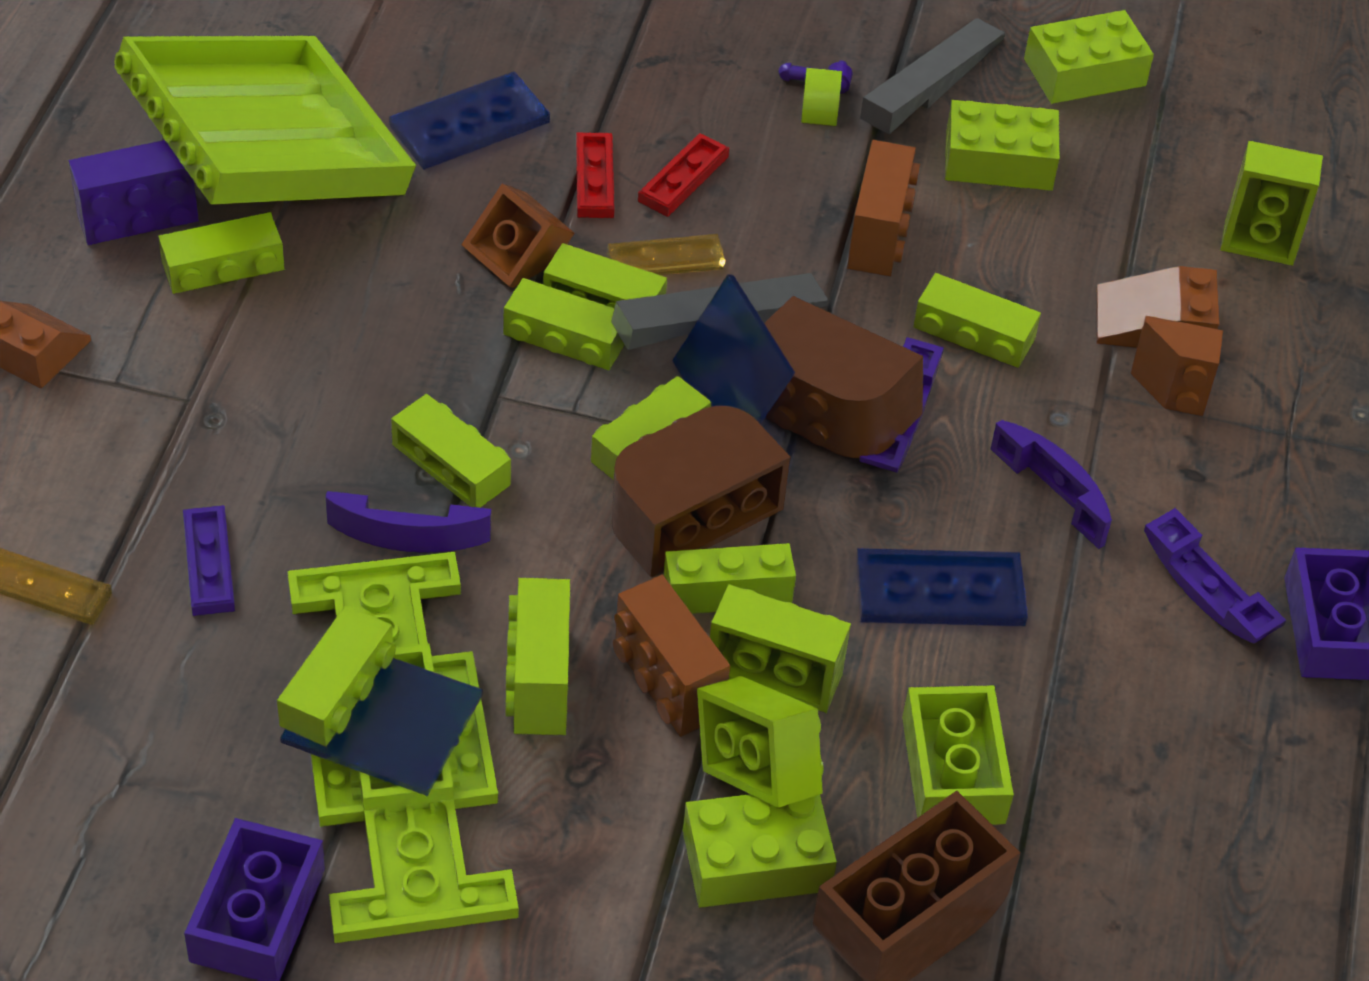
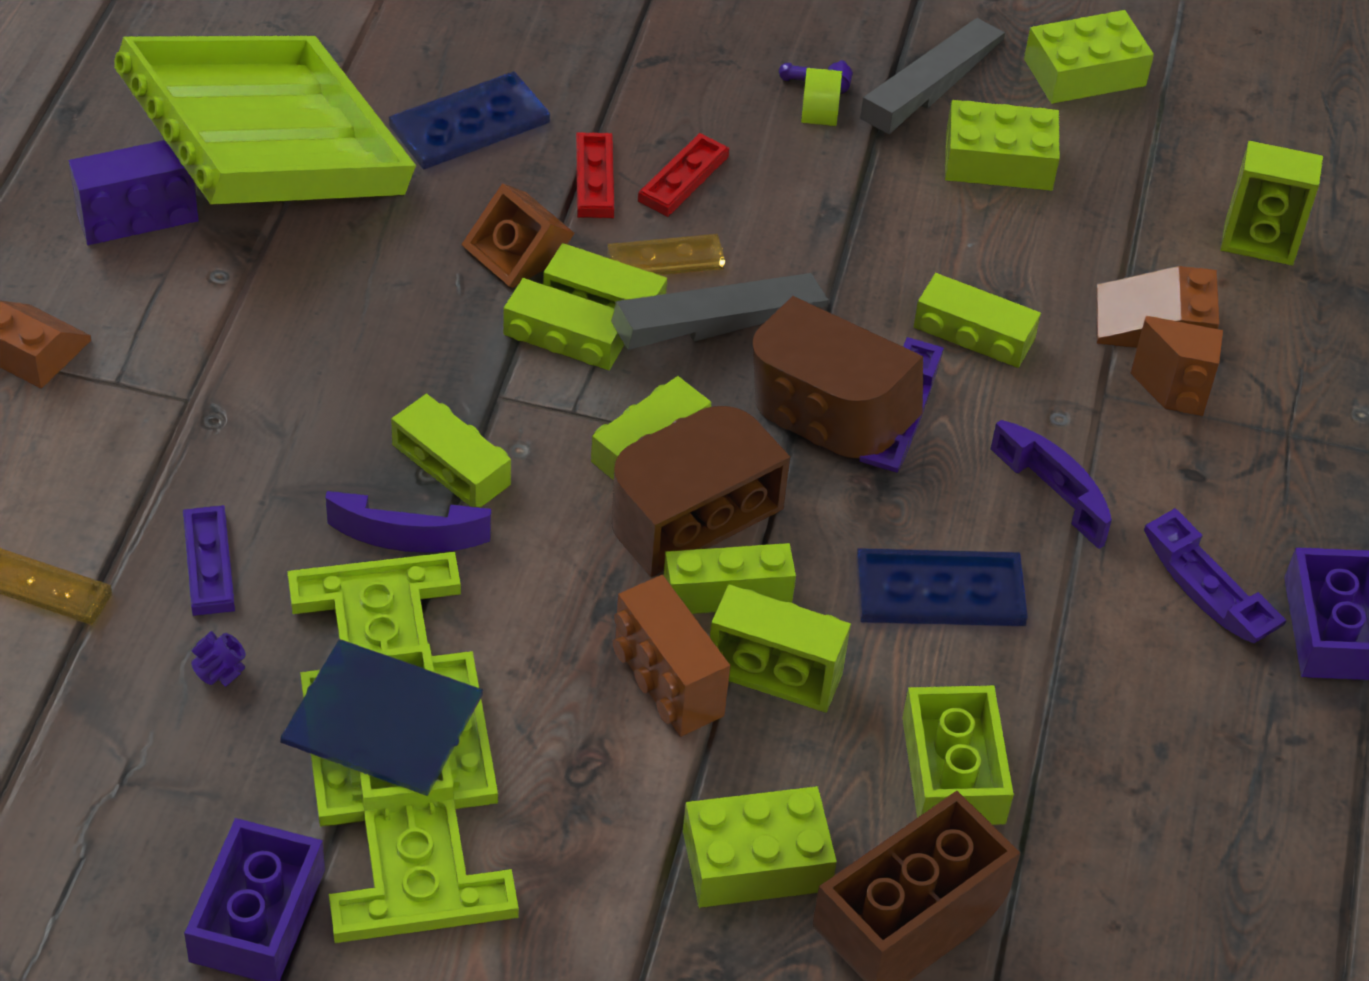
(218, 658): none -> dark purple gear
(221, 252): lime brick -> none
(336, 676): lime brick -> none
(538, 656): lime brick -> none
(734, 355): clear blue piece -> none
(760, 741): lime brick -> none
(882, 208): dark orange brick -> none

